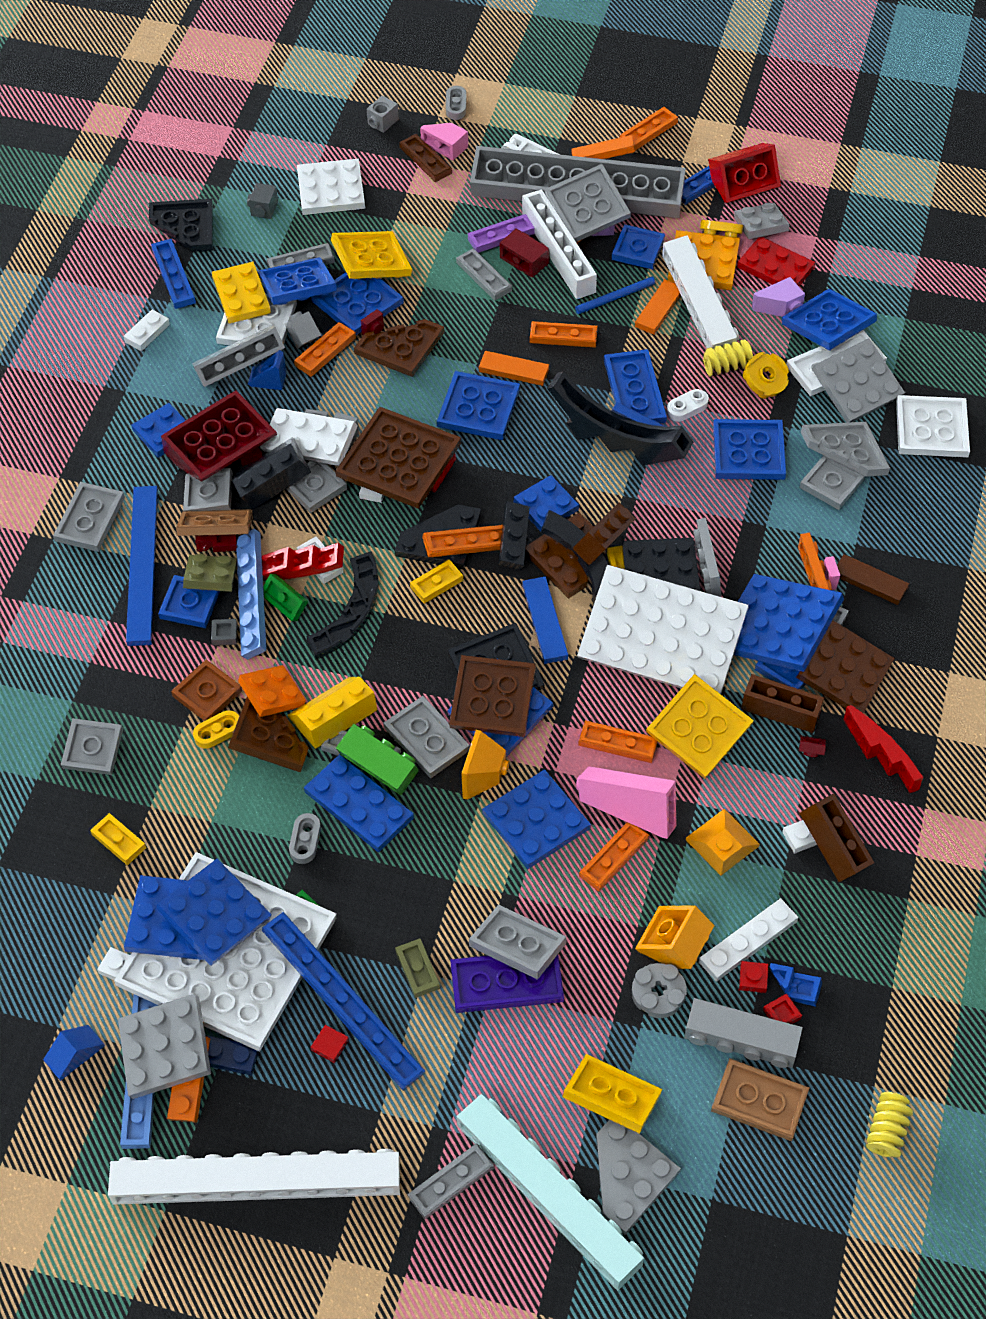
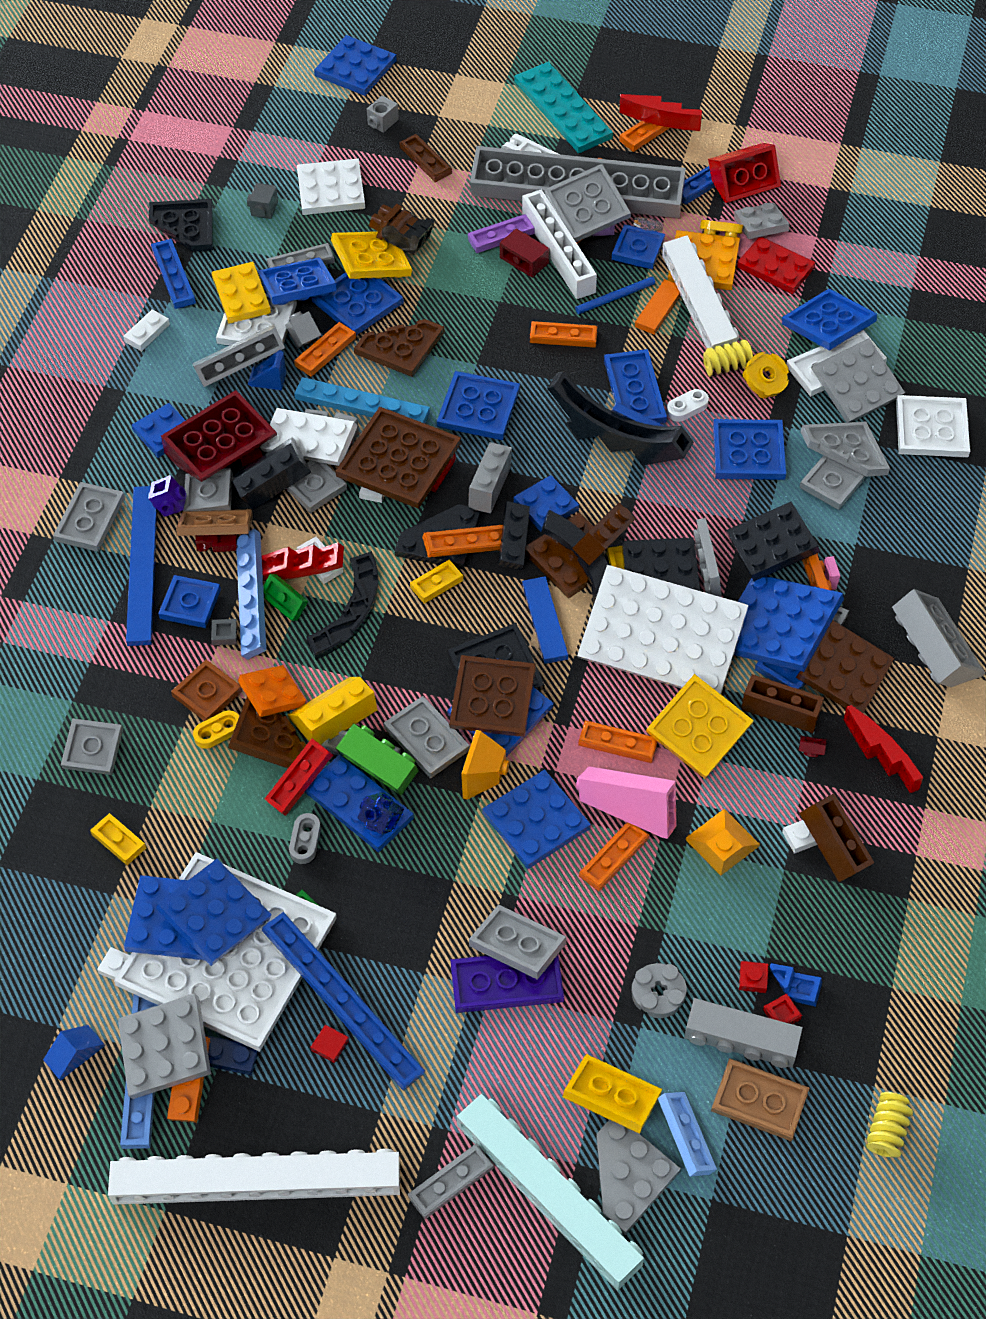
(167, 496): none -> dark purple brick
(210, 572): olive plate -> none
(298, 777): none -> red plate
(355, 65): none -> blue plate
(356, 400): none -> dark azure plate
(372, 322): dark red plate -> none
(380, 813): none -> clear blue brick
(401, 228): none -> hips
(417, 968): olive plate -> none
(445, 139): bright pink slope -> none
(456, 102): light grey plate -> none
(483, 274): light grey tile -> none
(490, 477): none -> light grey brick
(514, 368): orange tile -> none
(563, 107): none -> teal plate
(606, 149): orange tile -> none
(648, 224): none -> clear tile
(665, 114): none -> red slope
(676, 935): light orange slope -> none
(687, 1134): none -> light blue plate
(748, 939): white plate -> none
(772, 541): none -> black plate
(778, 298): lavender slope -> none
(872, 579): reddish brown tile -> none
(937, 639): none -> light grey slope

